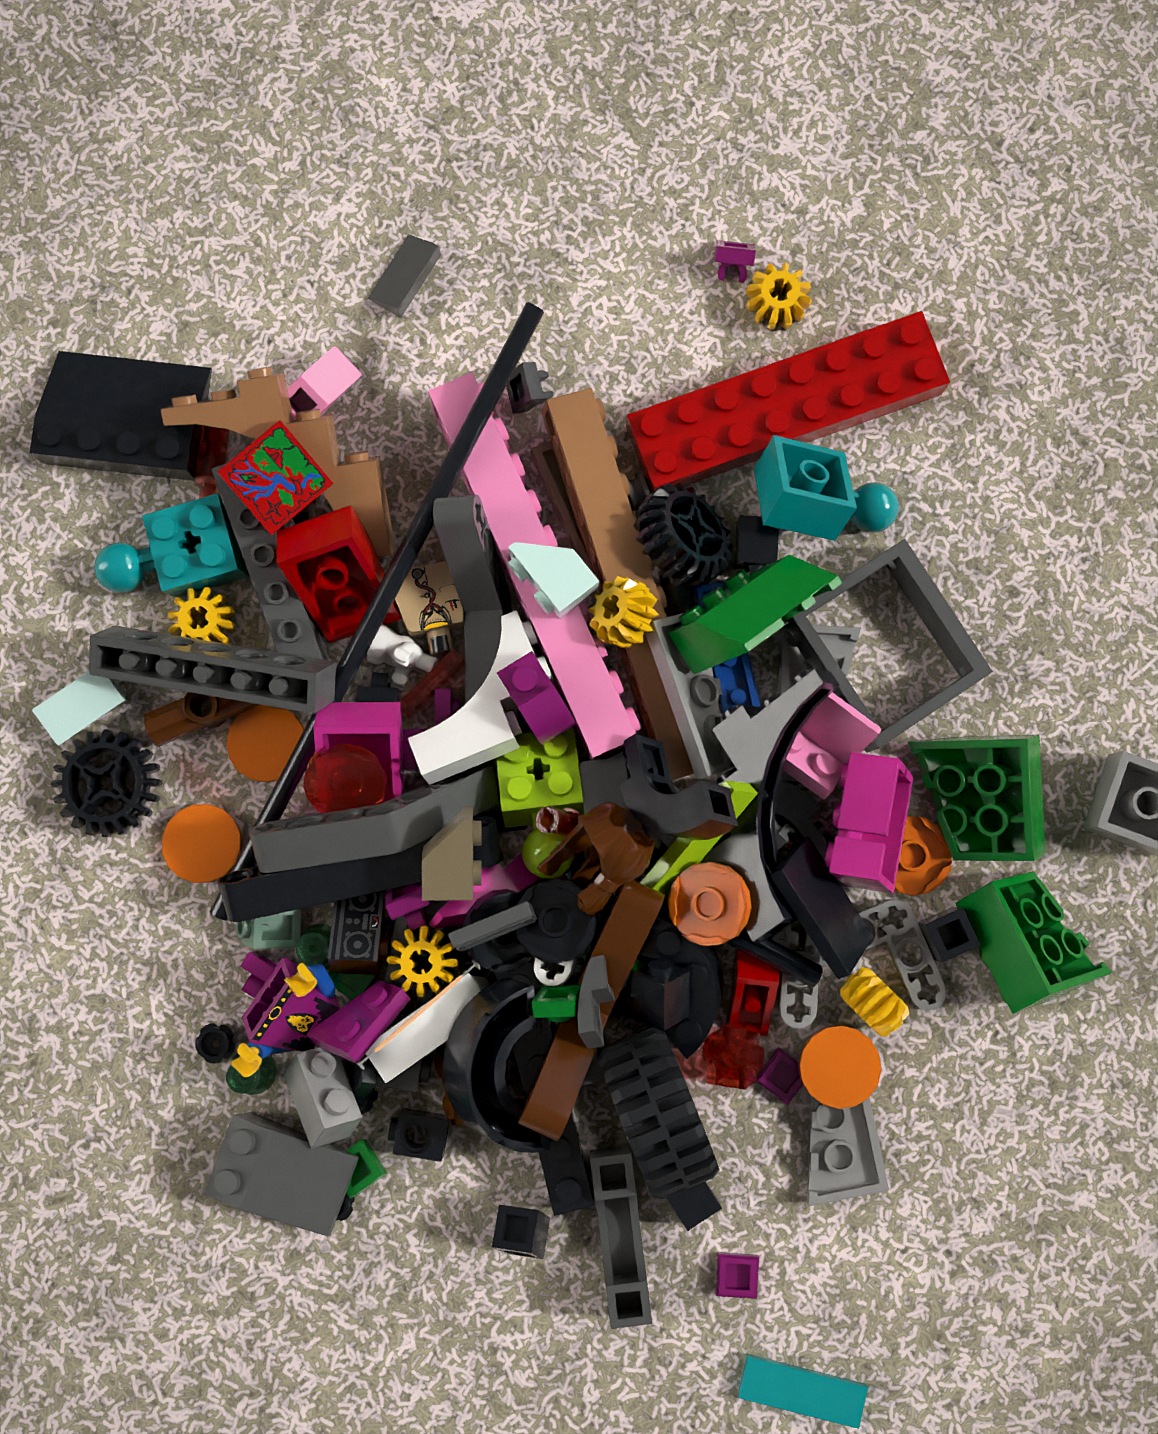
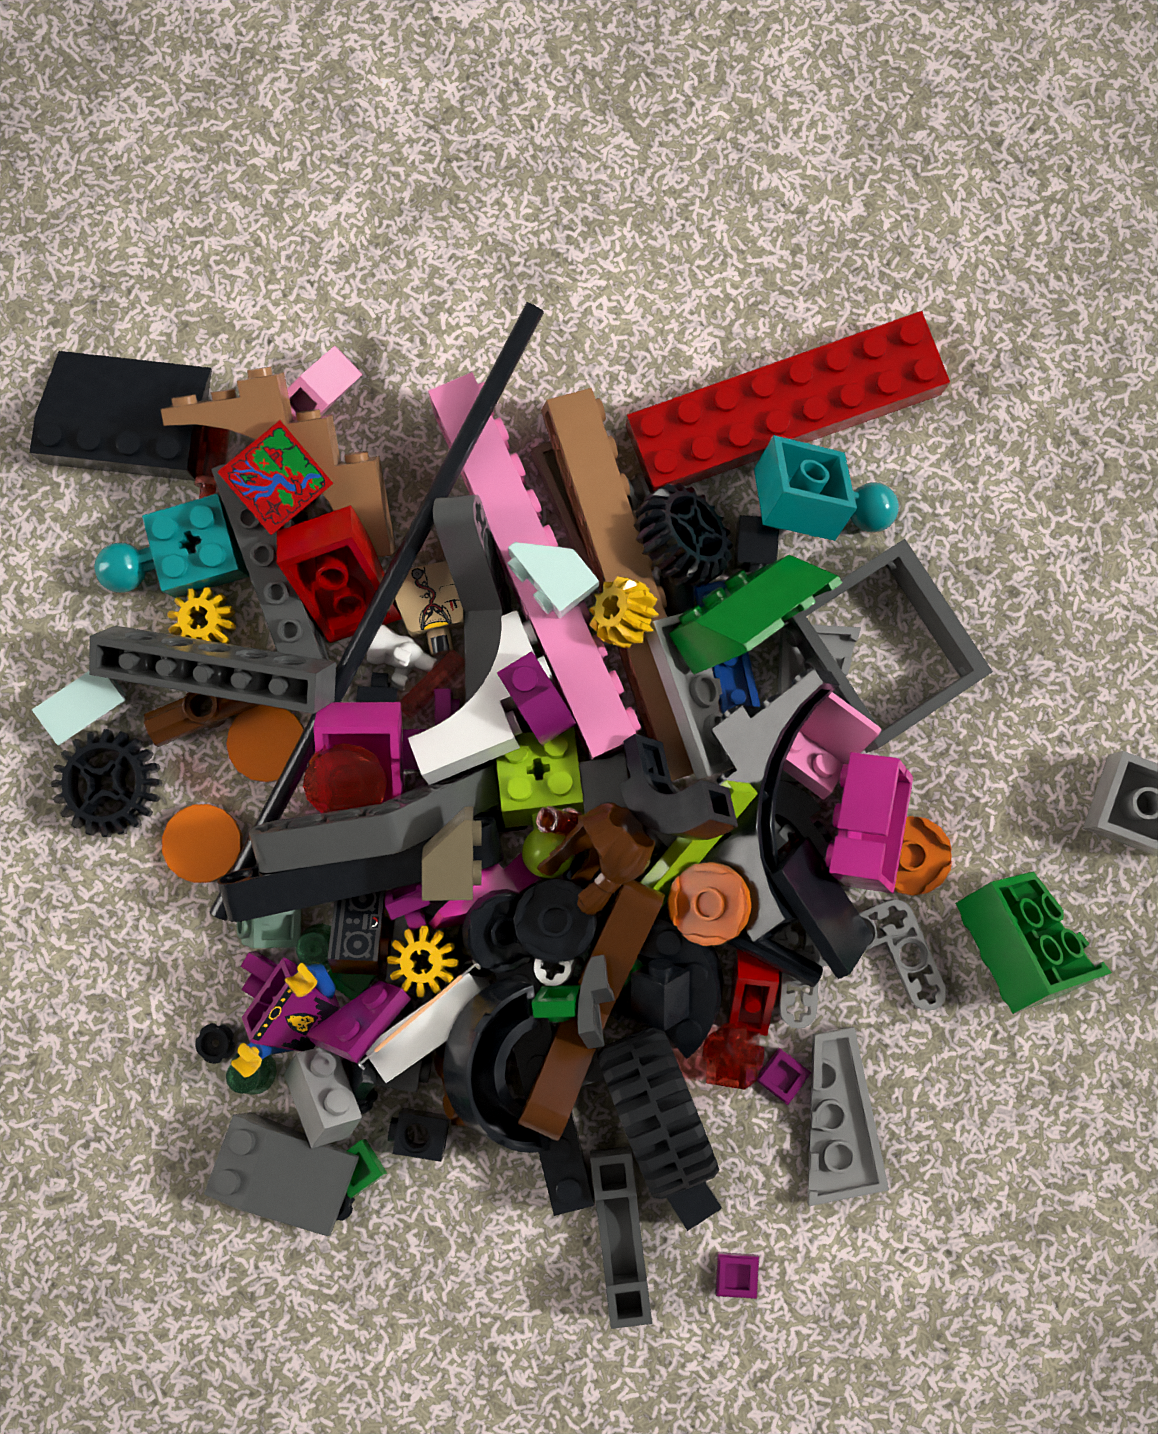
(405, 275): dark grey slope -> none
(493, 927): dark grey tile -> none
(521, 1231): black brick -> none
(525, 387): black tile -> none
(736, 255): magenta tile -> none
(770, 307): yellow gear -> none
(802, 1391): teal tile -> none
(839, 1066): orange tile -> none
(874, 1001): yellow gear -> none
(948, 934): black brick -> none
(986, 795): green wedge -> none

